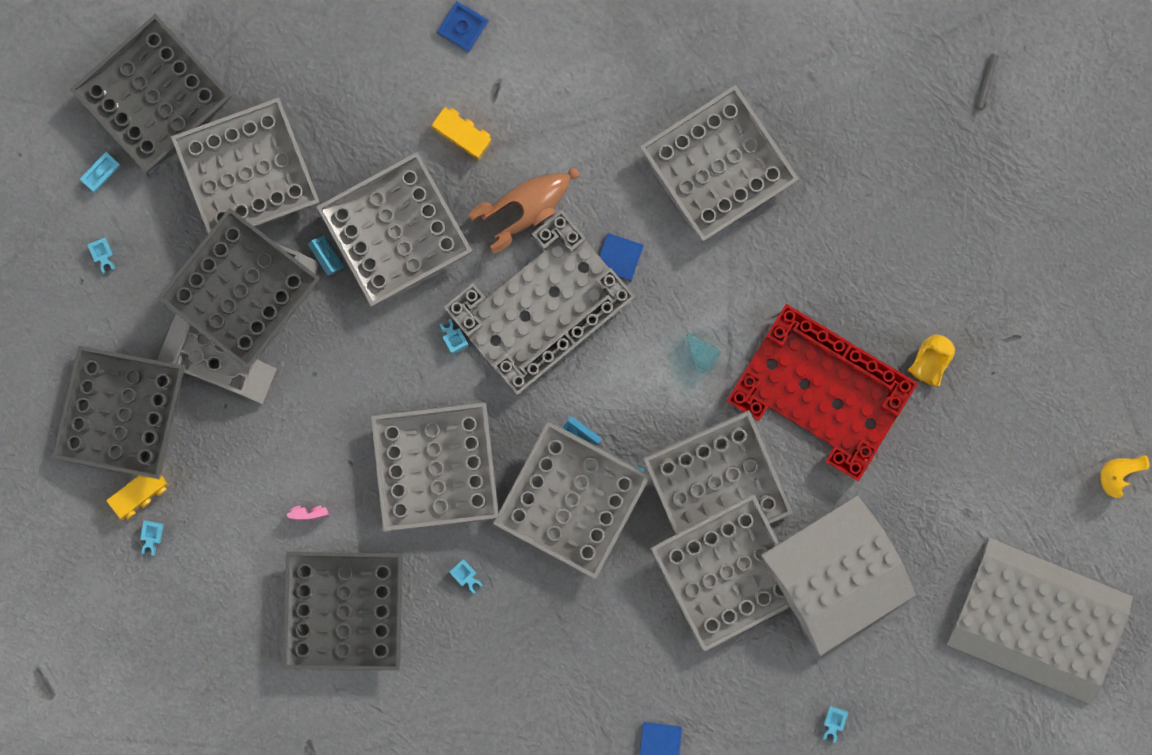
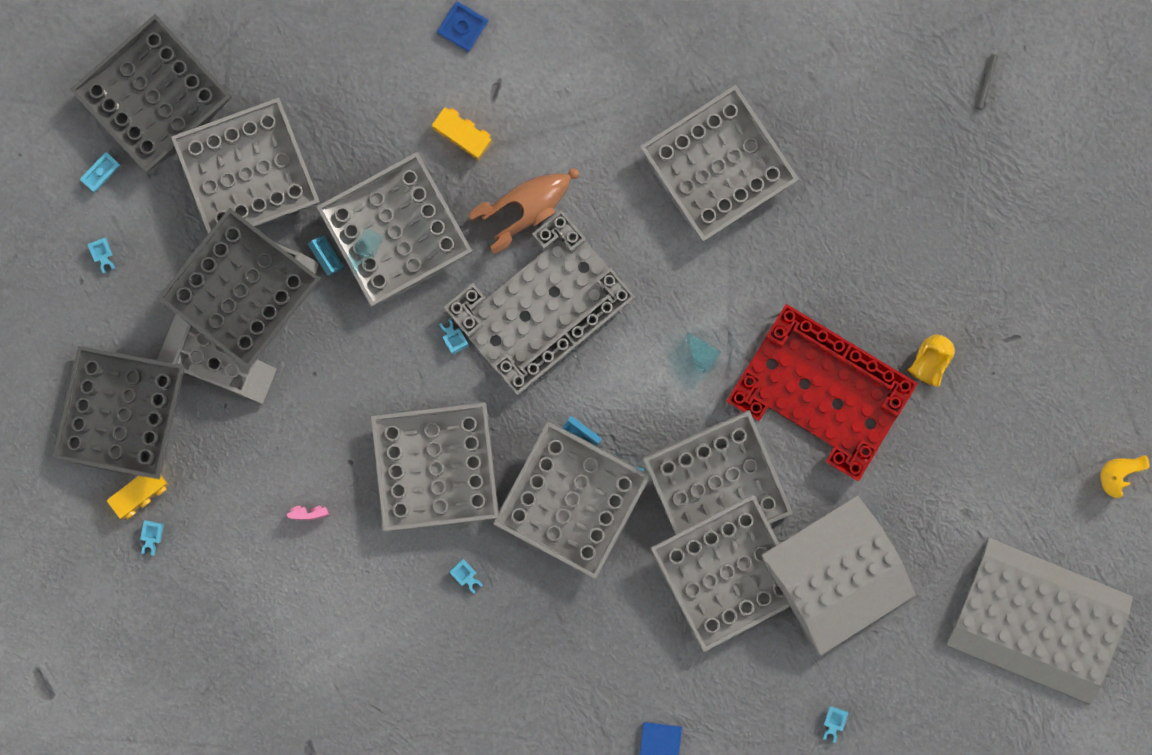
(342, 611): dark grey slope -> none
(369, 243): none -> clear light blue bracket
(621, 255): blue tile -> none

